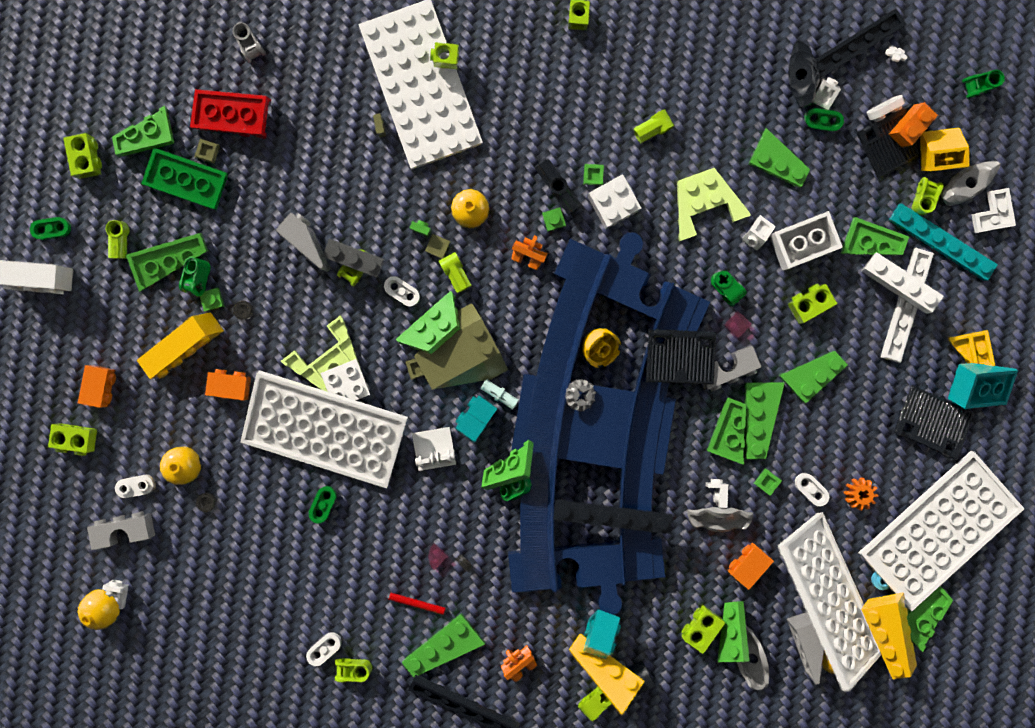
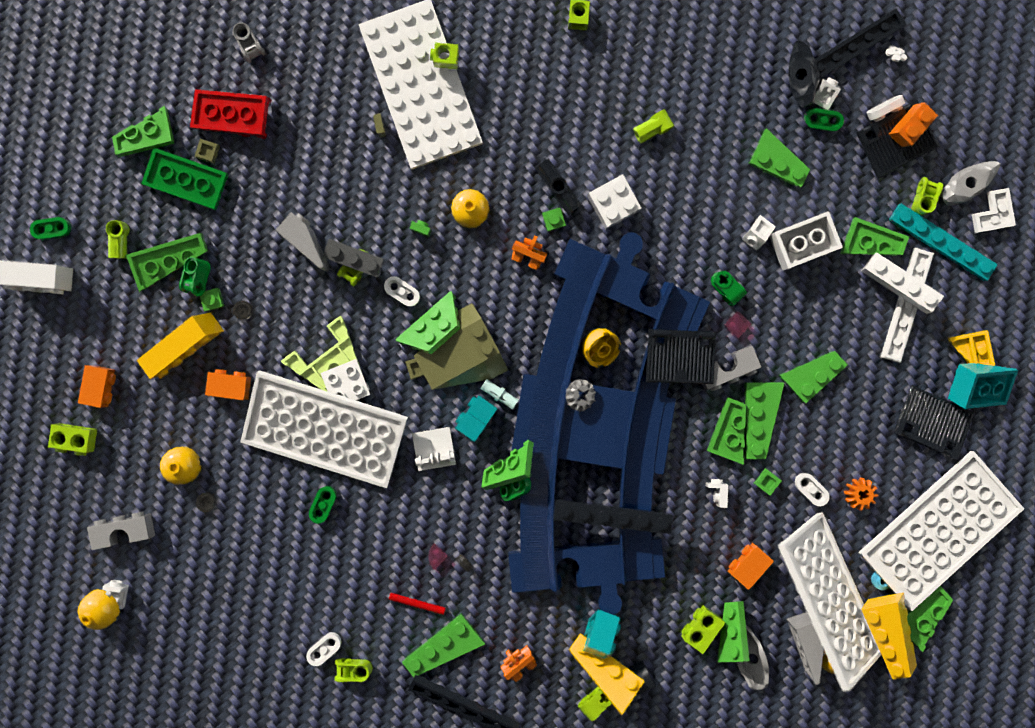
(78, 157): lime brick -> none
(134, 486): white plate -> none
(437, 246): olive tile -> none
(454, 270): lime piece -> none
(593, 174): bright green plate -> none
(704, 193): yellowish green wing -> none
(729, 520): light grey piece -> none
(813, 307): lime brick -> none
(943, 150): yellow slope -> none
(980, 83): green piece -> none

